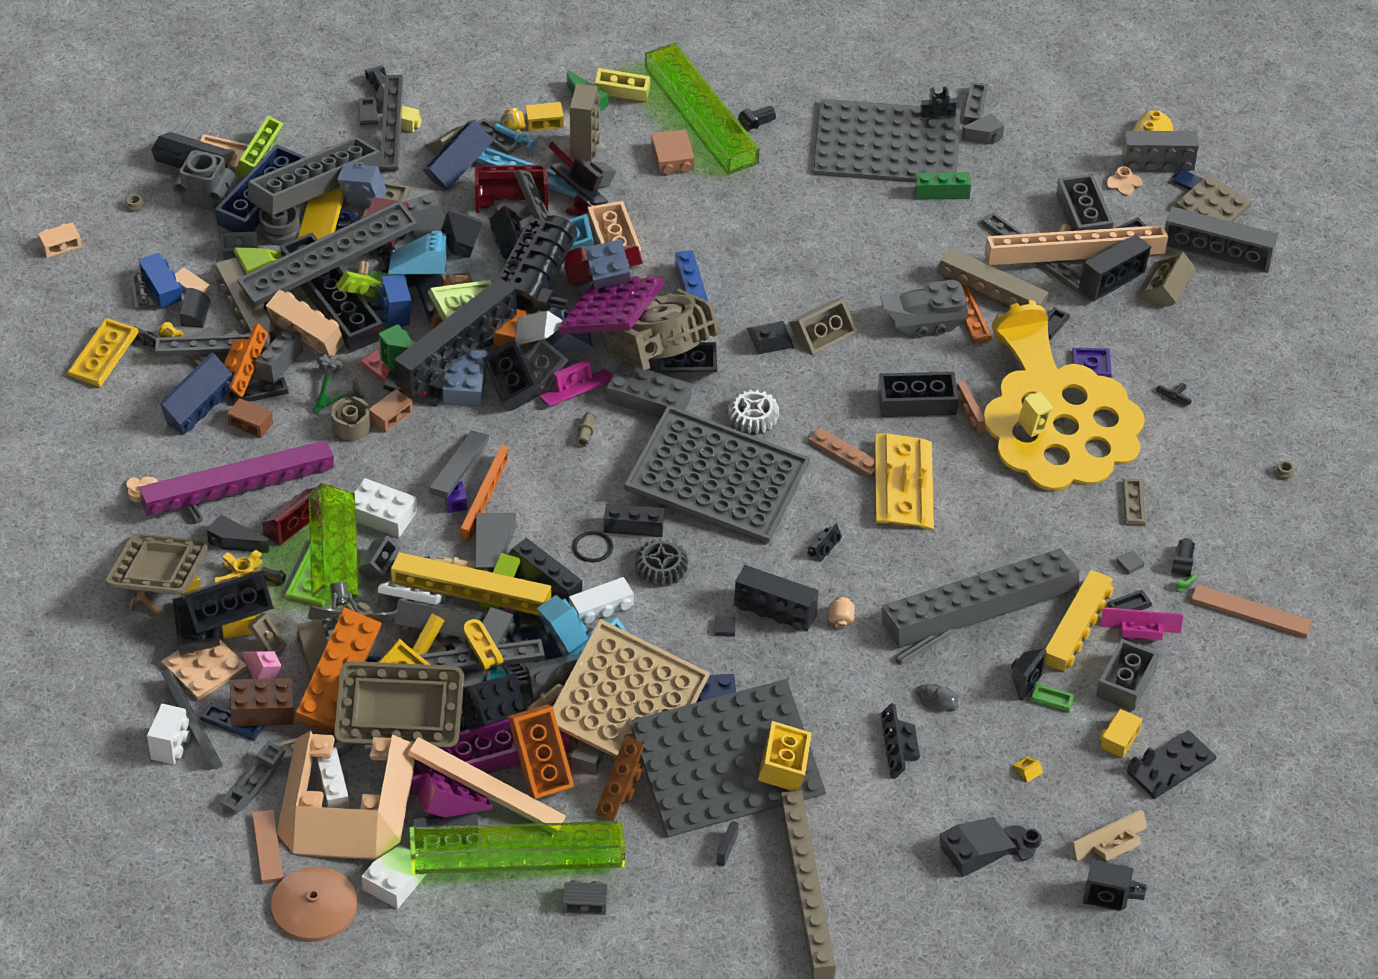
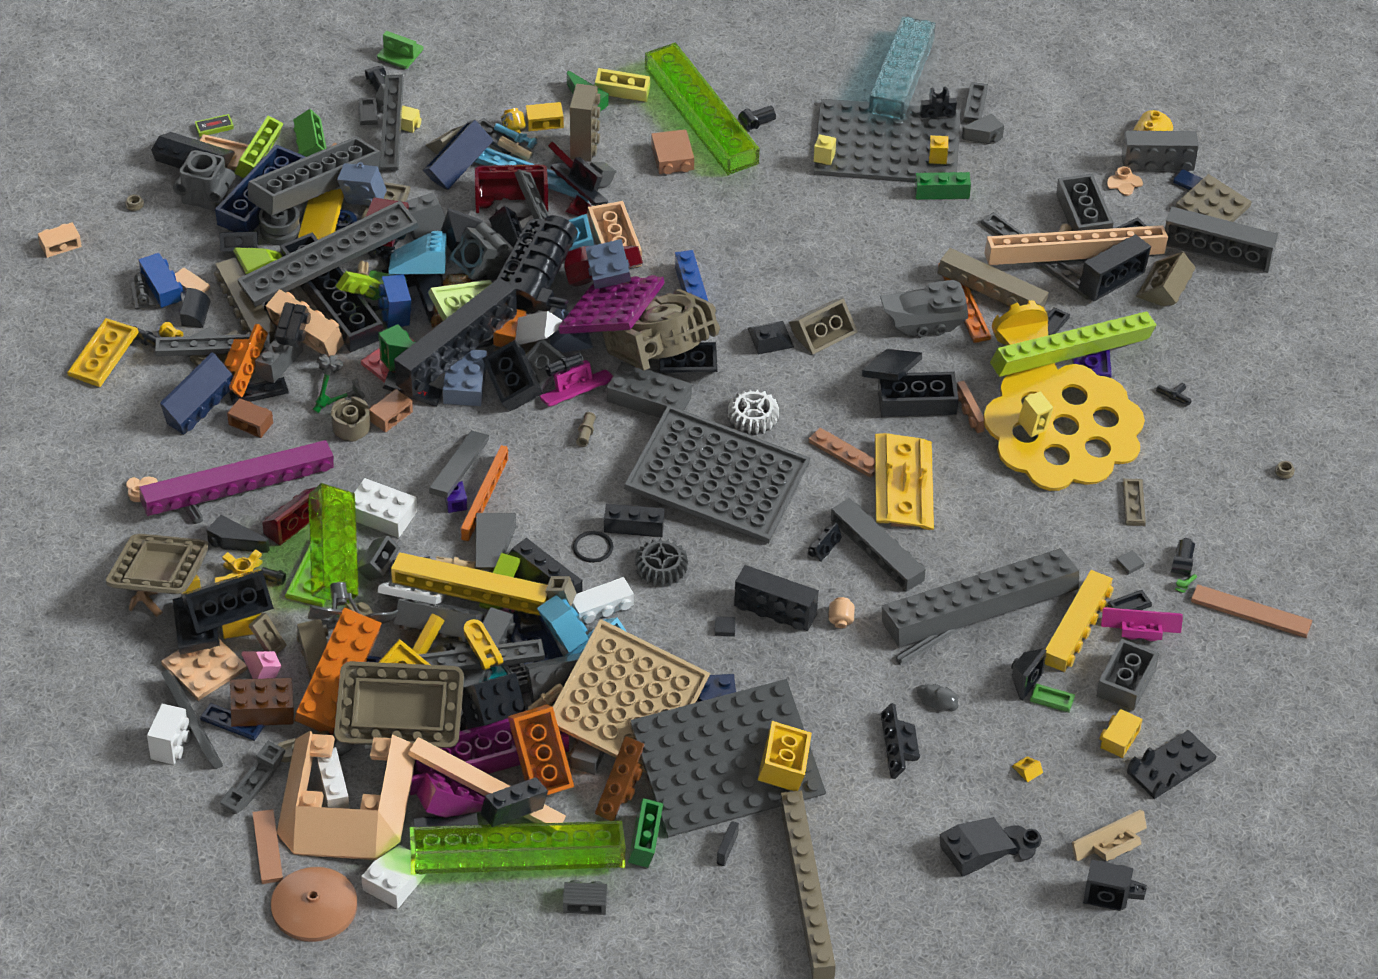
(214, 125): none -> tile
(292, 324): none -> black brick
(309, 133): none -> bright green brick
(399, 50): none -> bright green bracket
(481, 253): none -> dark grey piece
(514, 148): none -> tan axle
(514, 802): none -> black brick
(562, 587): none -> dark tan brick
(564, 364): none -> black pin
(645, 833): none -> green brick
(824, 149): none -> light yellow brick
(878, 544): none -> dark grey brick
(892, 364): none -> black tile
(902, 67): none -> clear light blue brick
(938, 149): none -> yellow brick
(1072, 344): none -> lime brick

